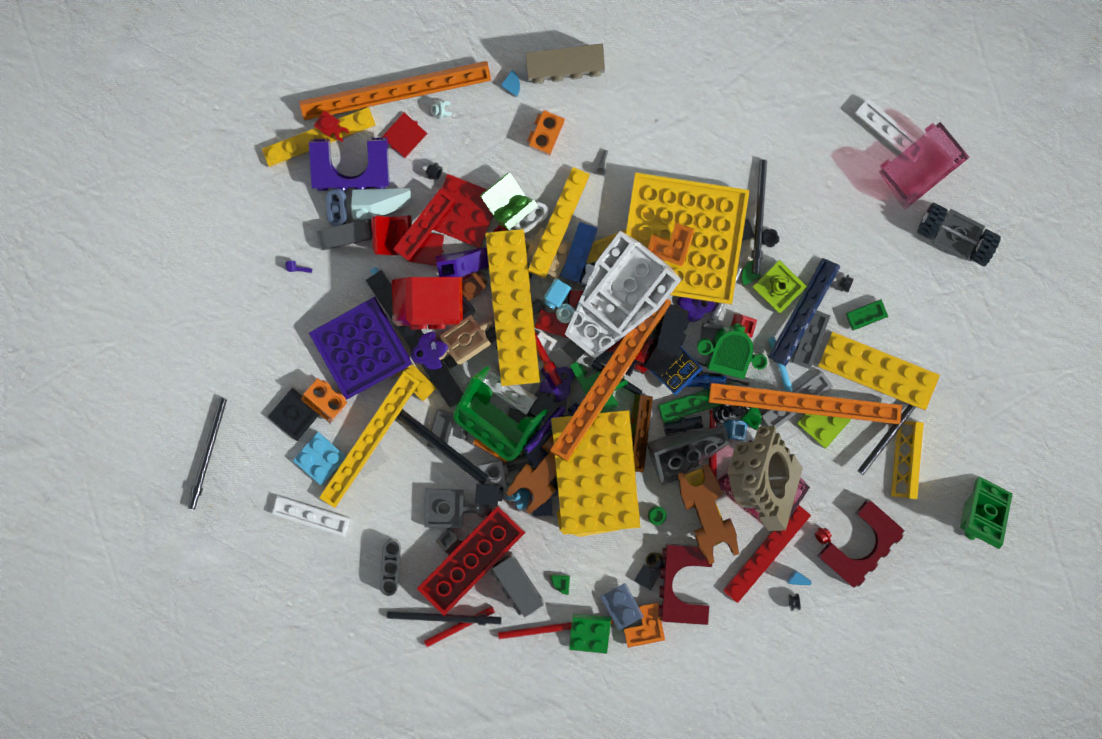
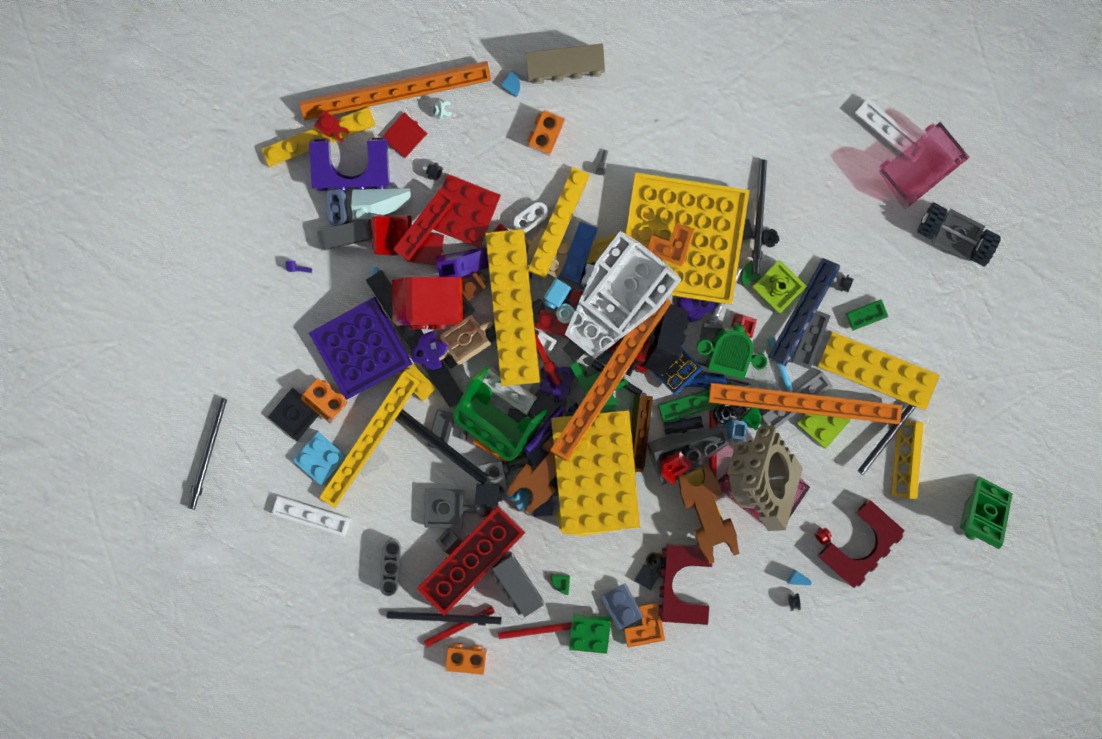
(466, 664): none -> orange brick
(507, 201): bracket -> none
(657, 515): green plate -> none
(674, 466): none -> red bracket
(764, 556): red plate -> none

